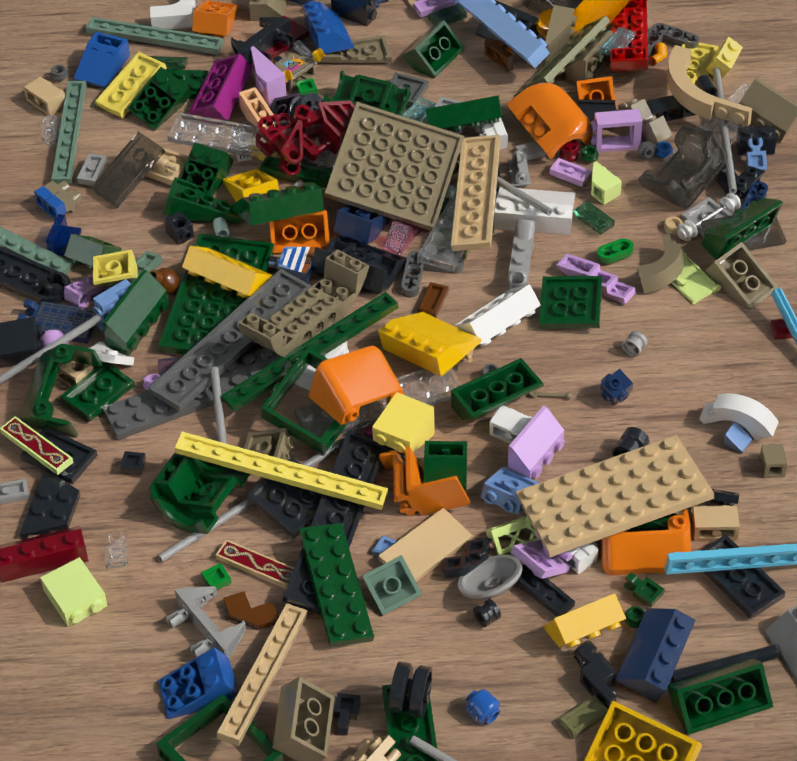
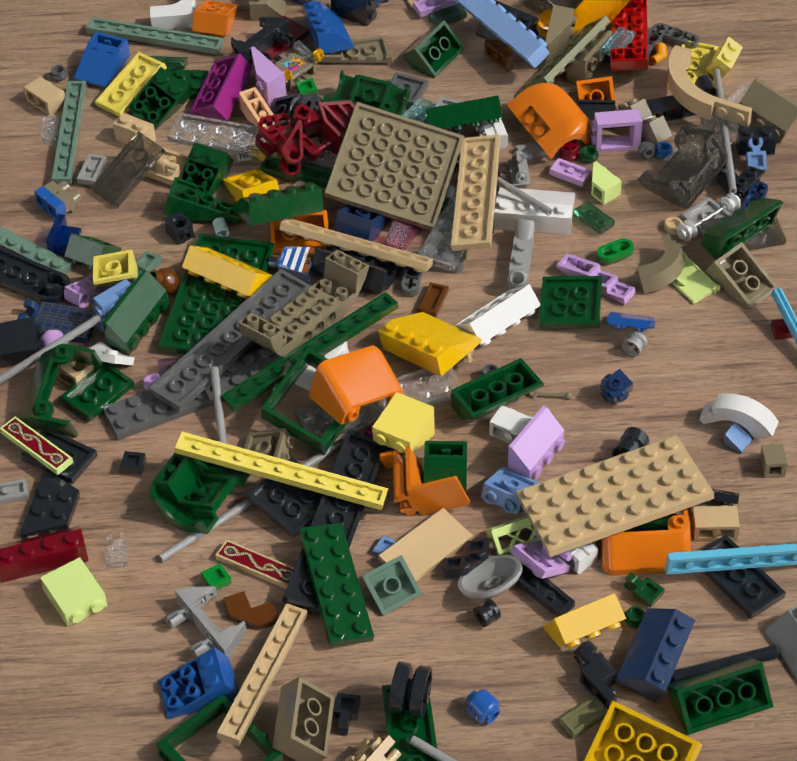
(127, 126): none -> tan brick
(362, 246): none -> tan plate
(622, 320): none -> blue plate

